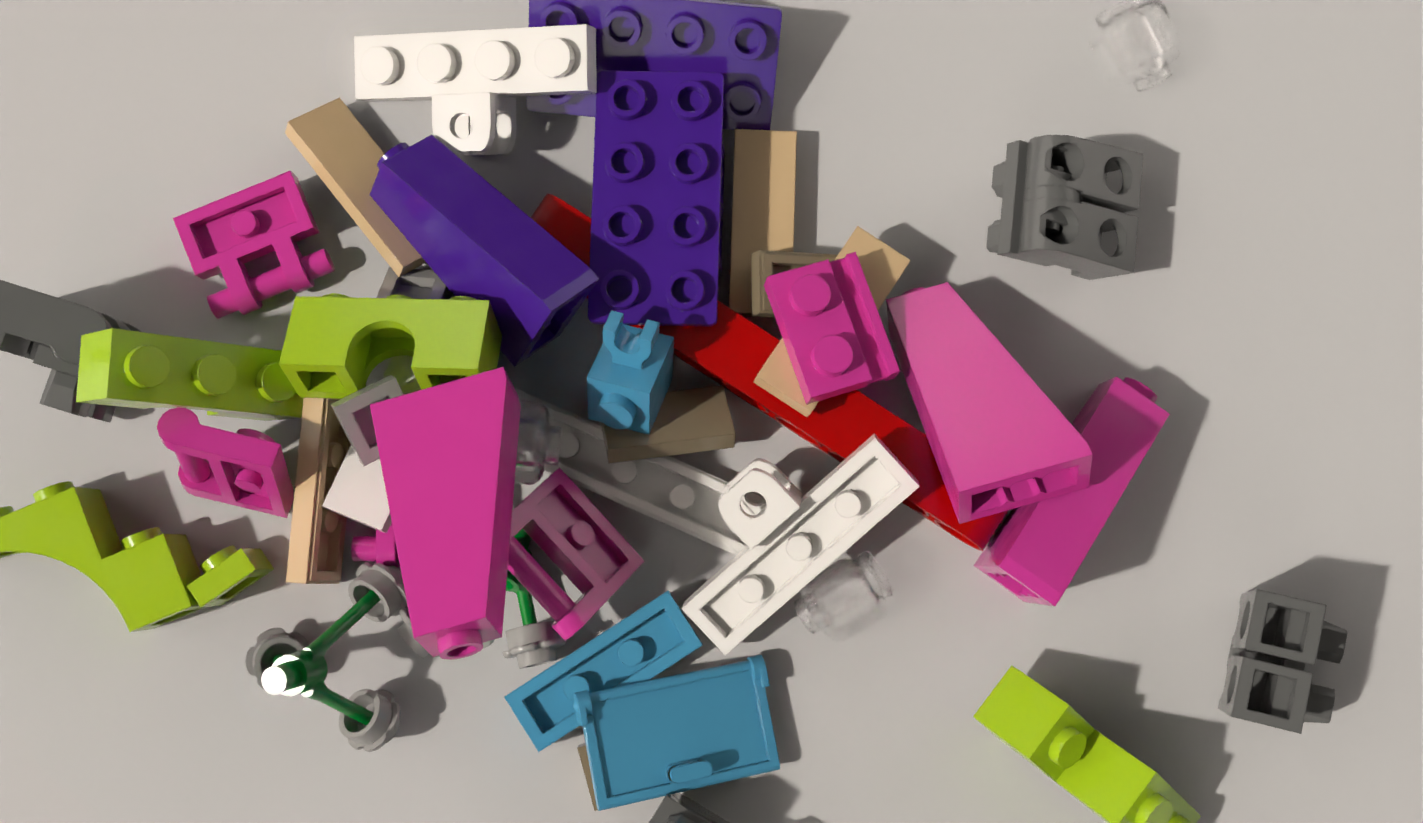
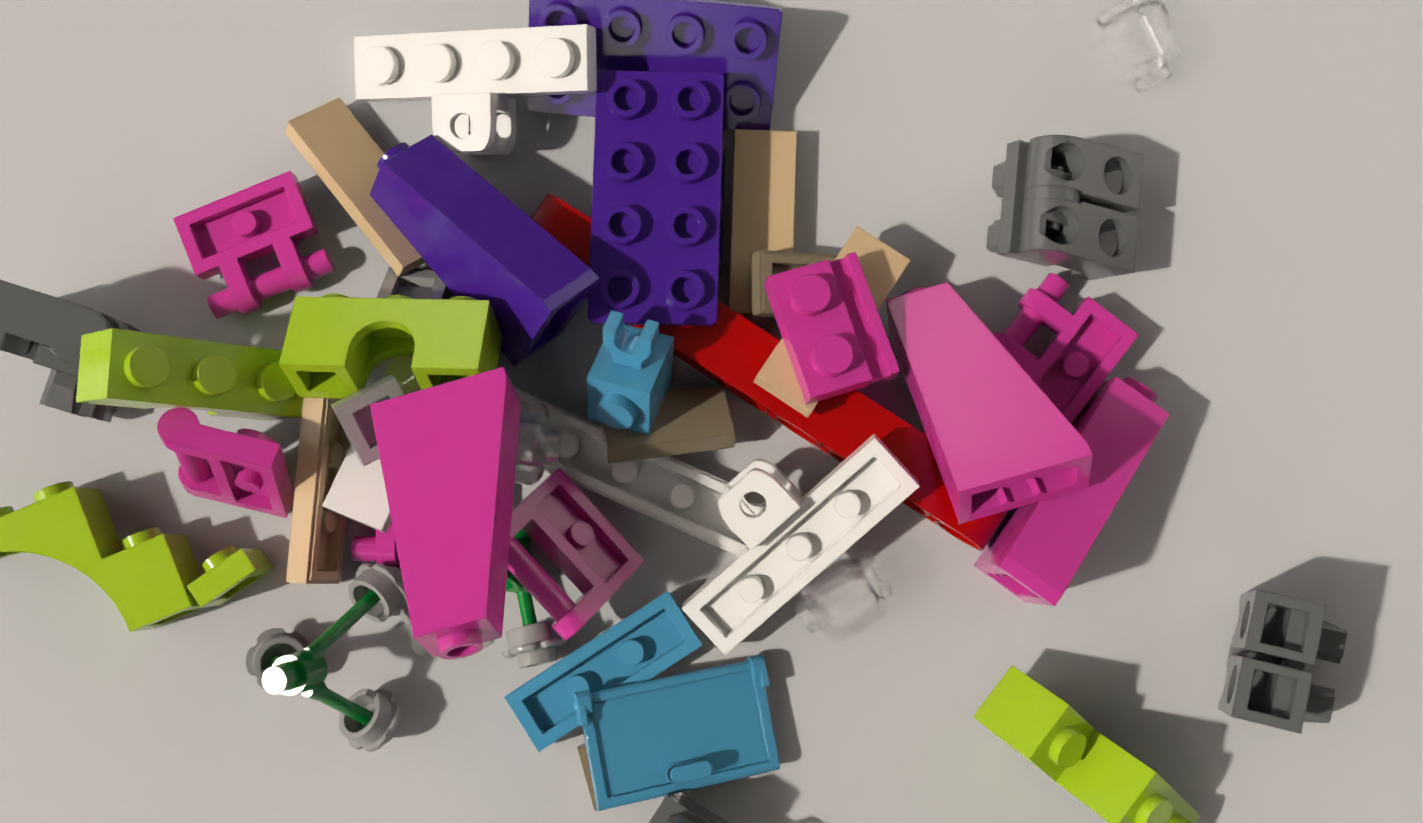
(1079, 354): none -> dark pink plate

